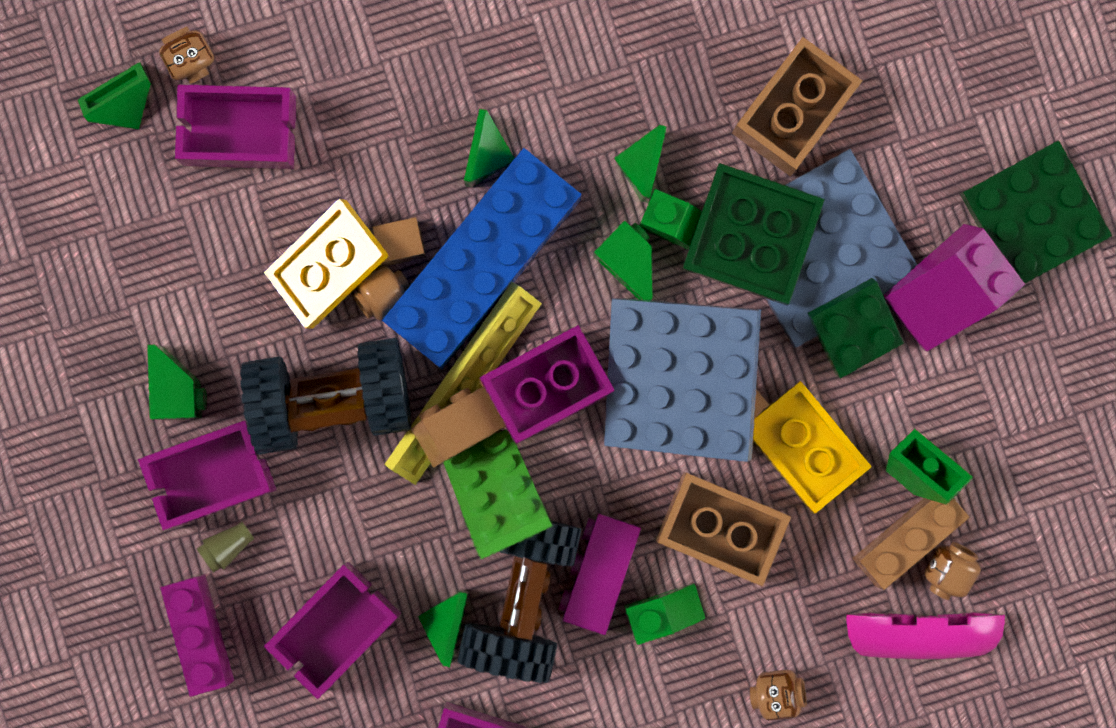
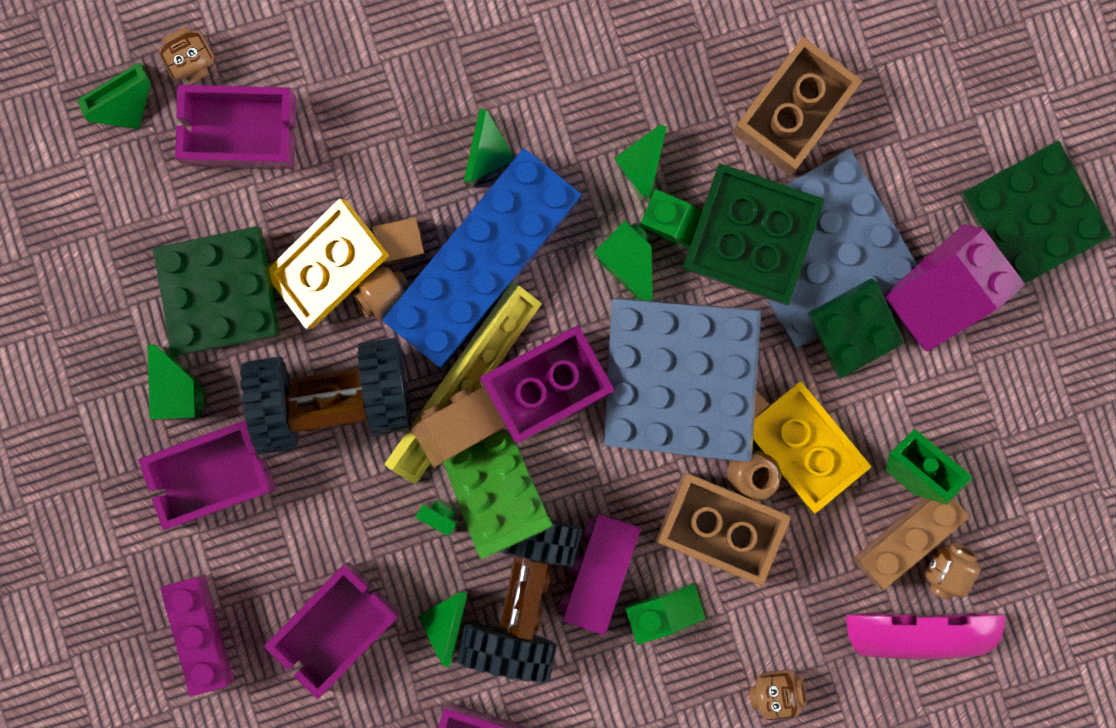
(216, 291): none -> dark green plate
(225, 546): olive cone -> none
(439, 516): none -> green plate
(755, 478): none -> medium nougat head

